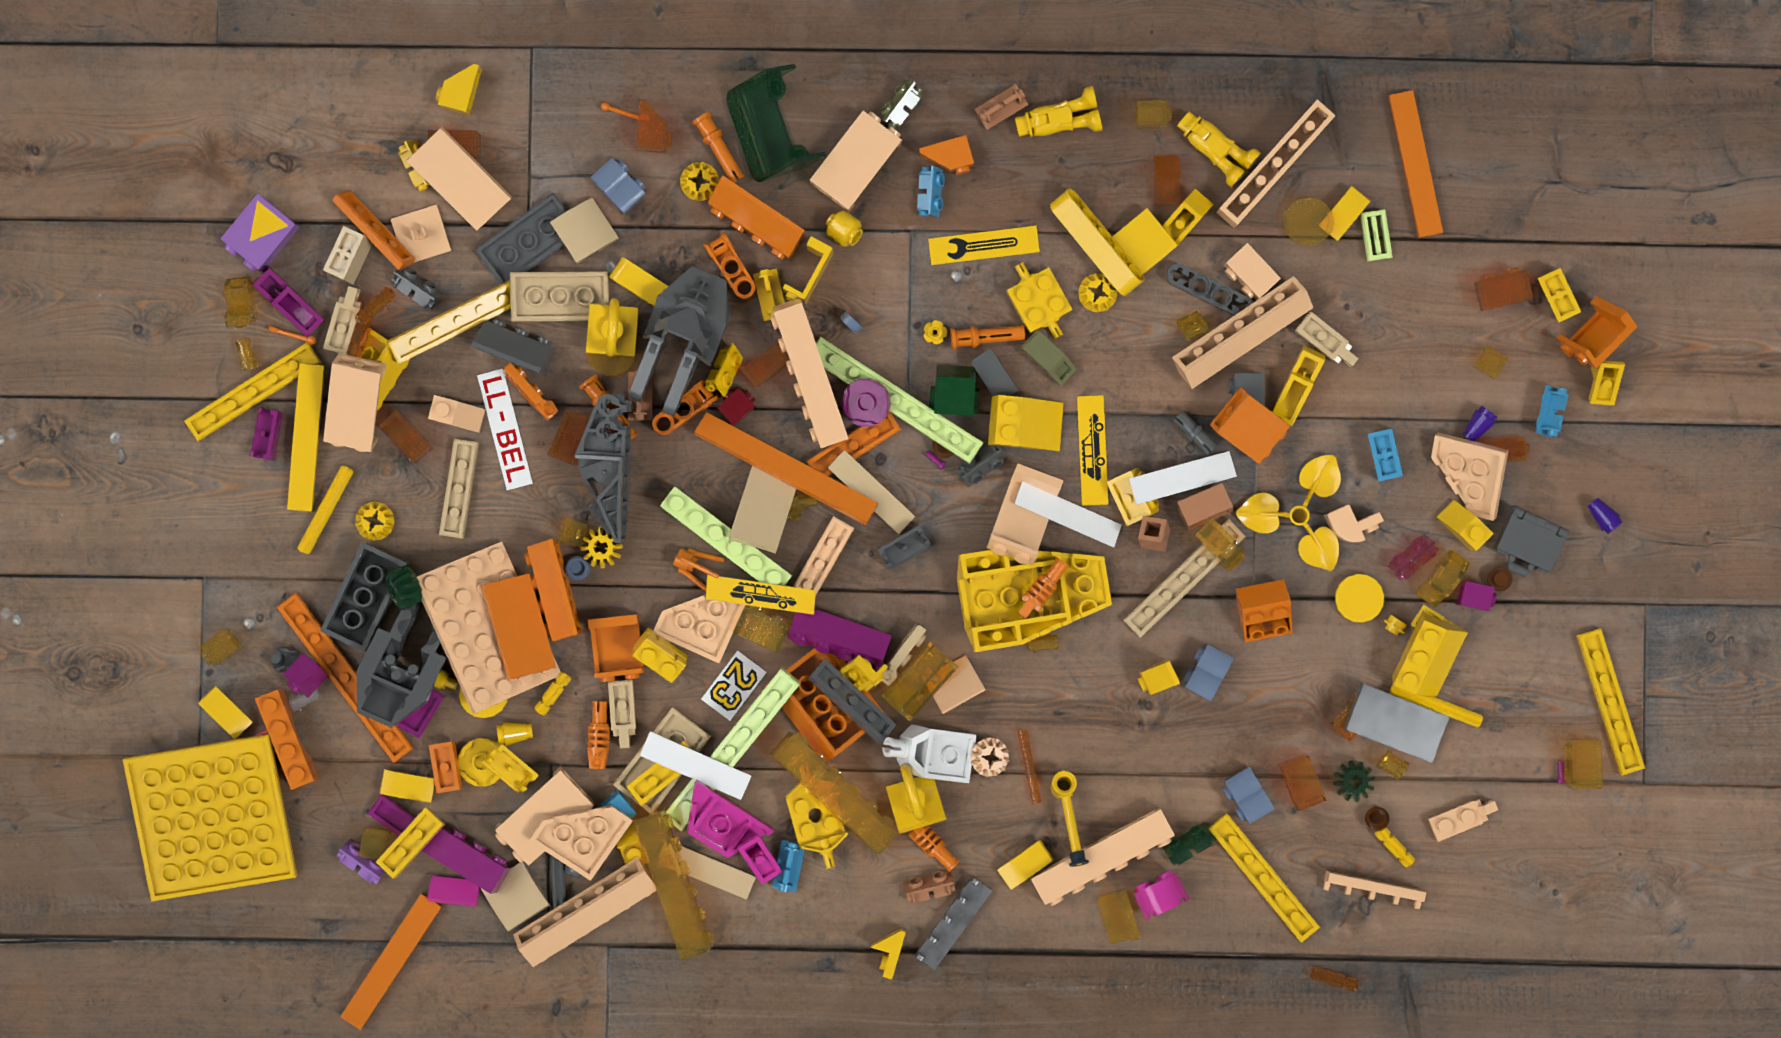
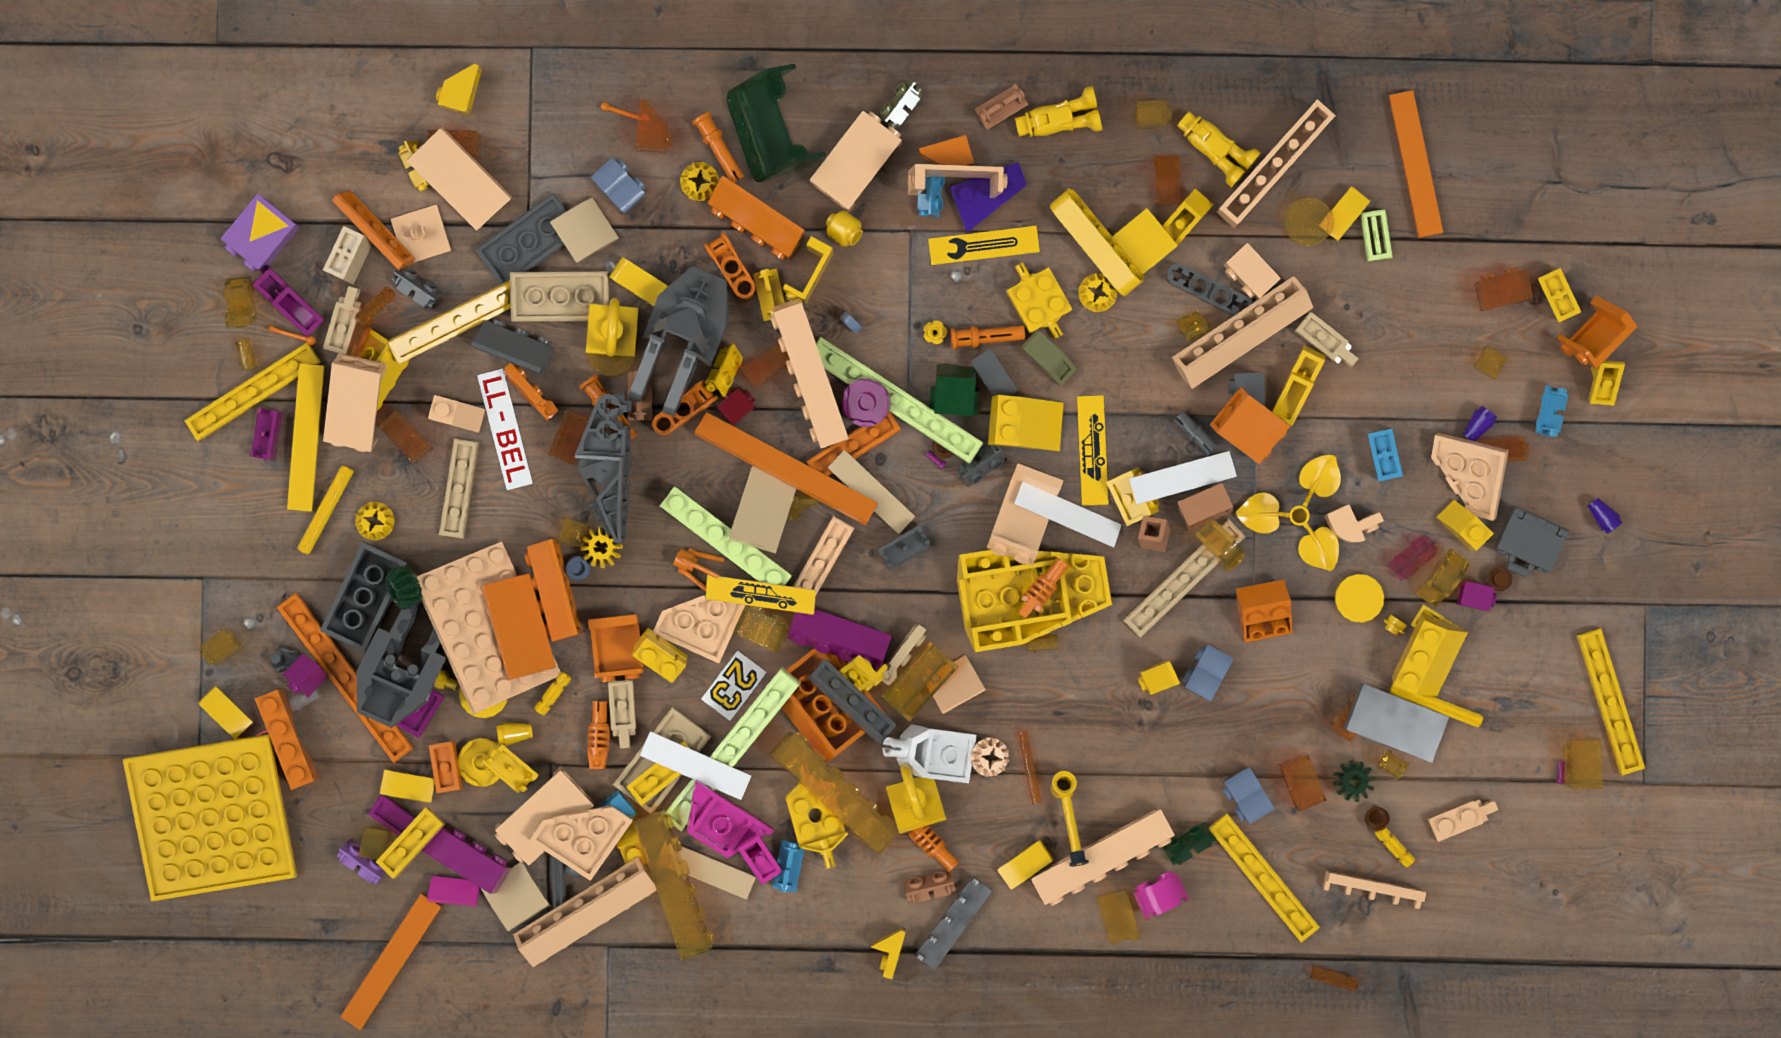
(917, 175): none -> light nougat panel
(974, 199): none -> dark purple wing

